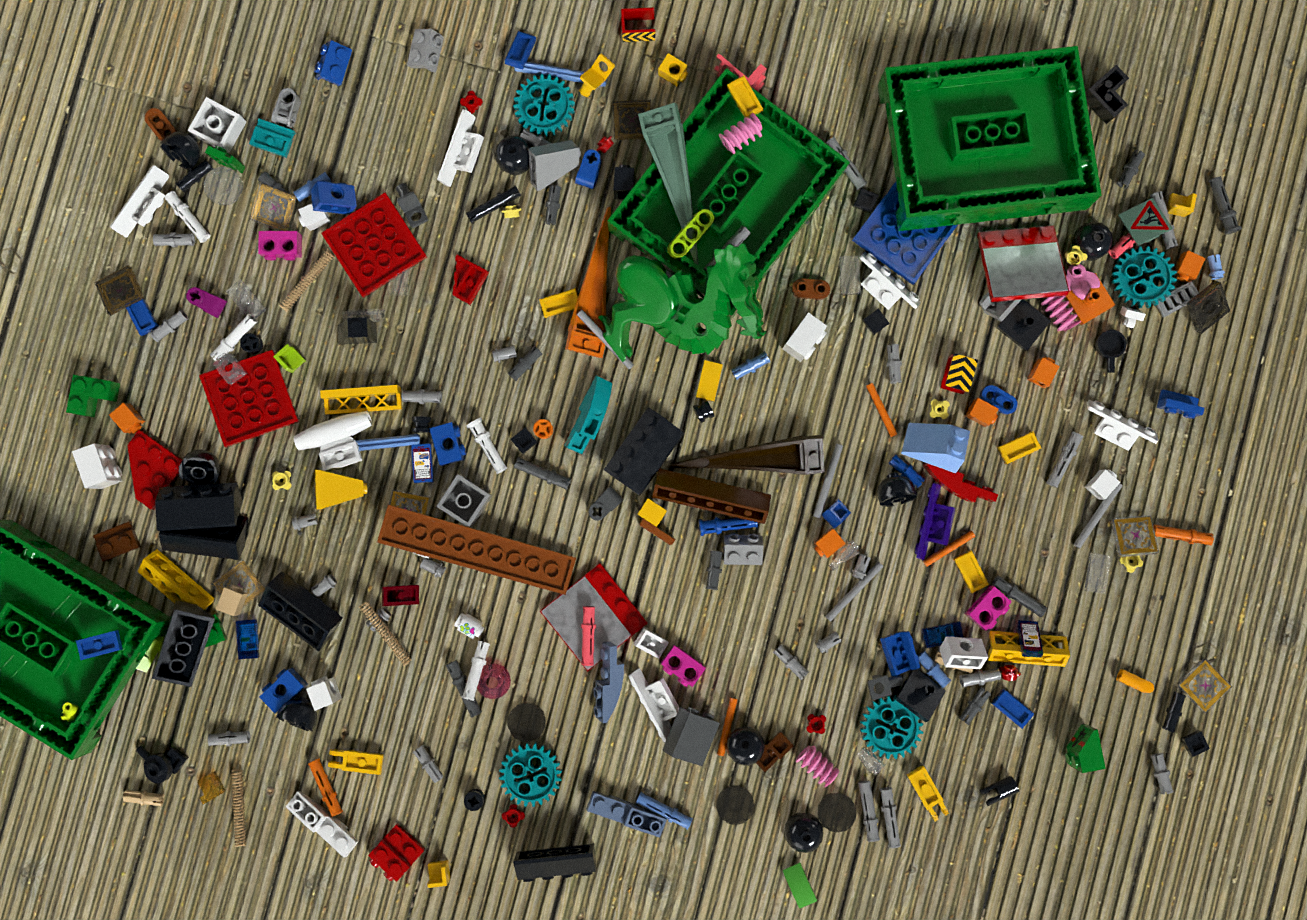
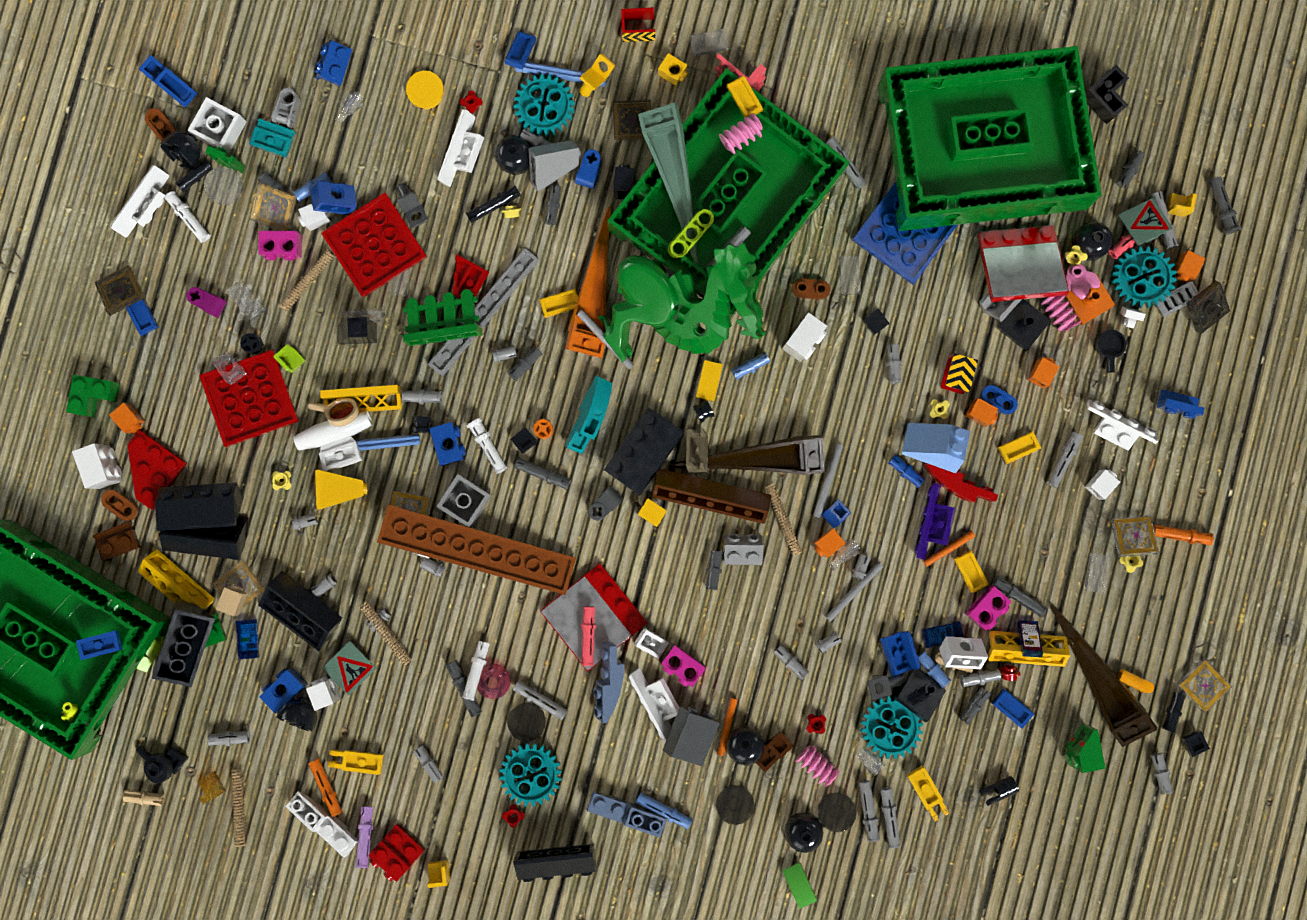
(121, 505): none -> dark orange plate
(167, 81): none -> blue slope
(169, 325): light grey pin -> none
(173, 239): light grey pin -> none
(199, 467): black cylinder -> none
(228, 343): white pin -> none
(339, 412): none -> tan piece
(349, 668): none -> sand green piece
(352, 104): none -> clear cone
(364, 837): none -> lavender pin
(400, 595): dark red slope -> none
(422, 463): tile -> none
(425, 49): light grey bracket -> none
(425, 89): none -> yellow tile
(451, 330): none -> green fence
(469, 625): white brick -> none
(475, 795): black wheel -> none
(486, 309): none -> light grey tile
(560, 712): none -> light grey pin
(604, 144): red plate -> none
(657, 532): dark orange tile -> none
(697, 451): none -> dark tan hinge
(709, 42): none -> clear plate
(717, 525): blue pin -> none
(783, 515): none -> tan piece
(865, 200): black tile -> none
(881, 409): orange bar -> none
(884, 286): white bracket -> none
(896, 489): black cylinder -> none
(1096, 517): light grey bar -> none
(1120, 707): none -> dark brown plate
(1215, 267): light blue pin -> none

